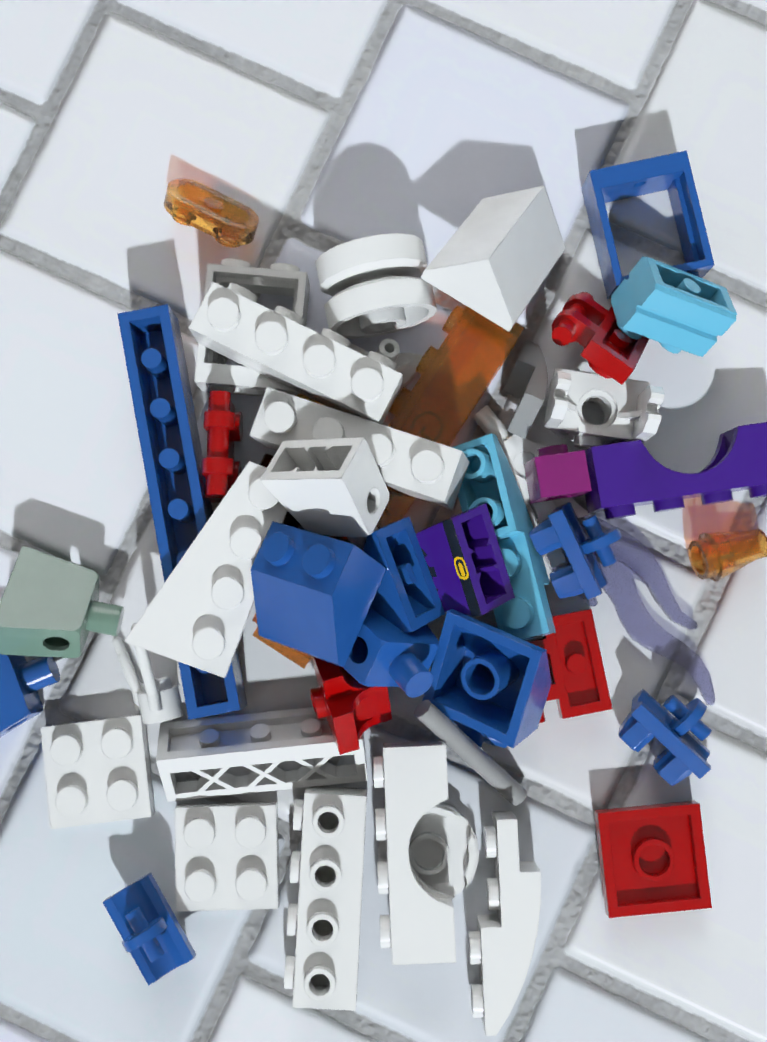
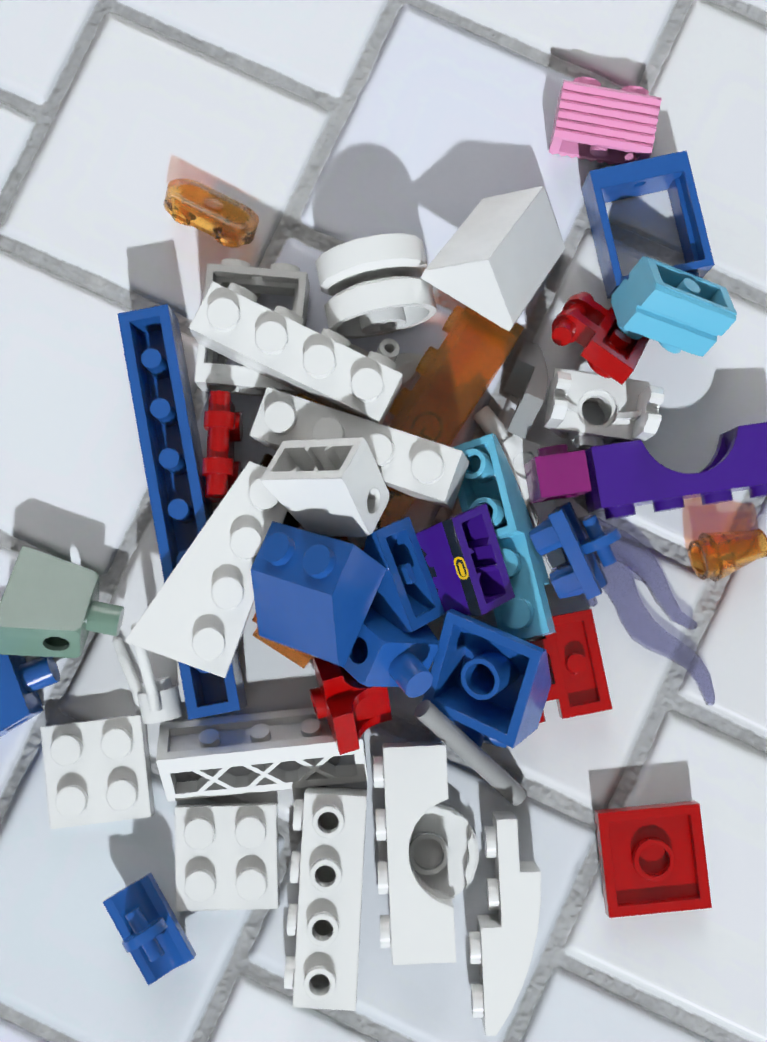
(604, 122): none -> bright pink brick
(683, 750): blue hips -> none

